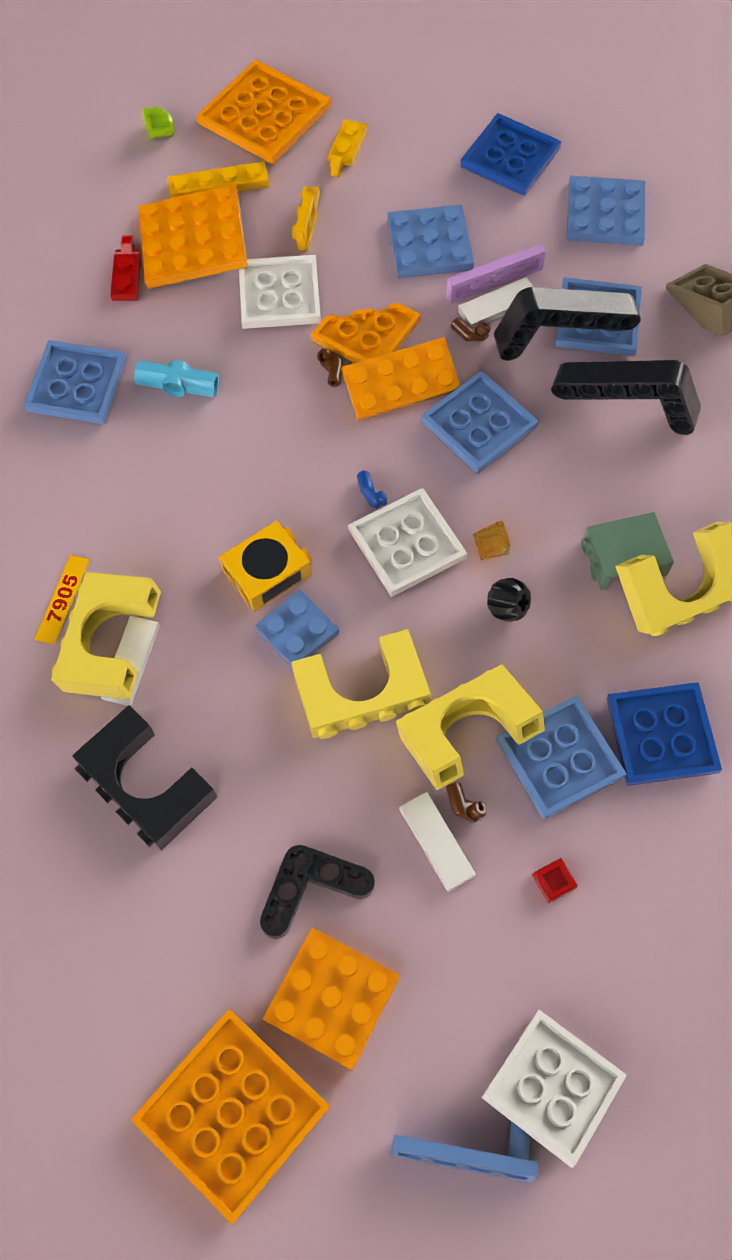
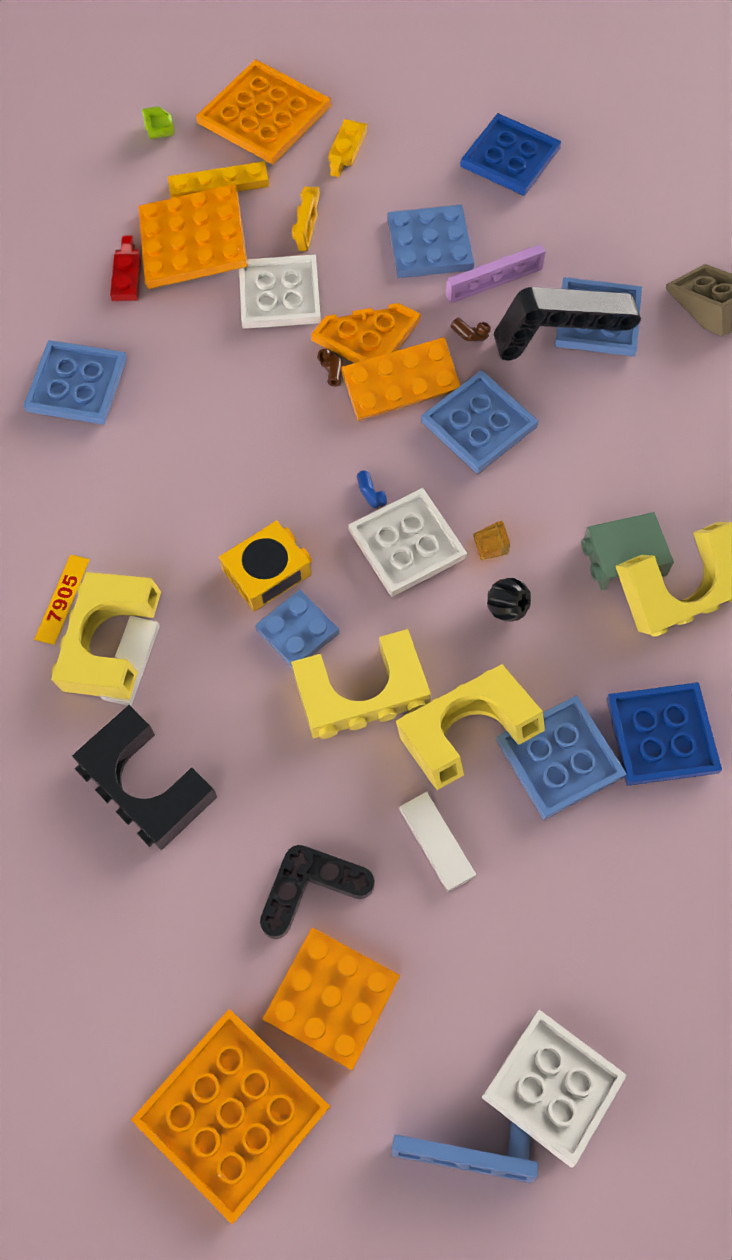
(176, 378): medium azure piece -> none
(462, 807): reddish brown arm -> none
(491, 305): white tile -> none
(554, 880): red tile -> none
(606, 210): medium blue plate -> none
(634, 380): black beam -> none

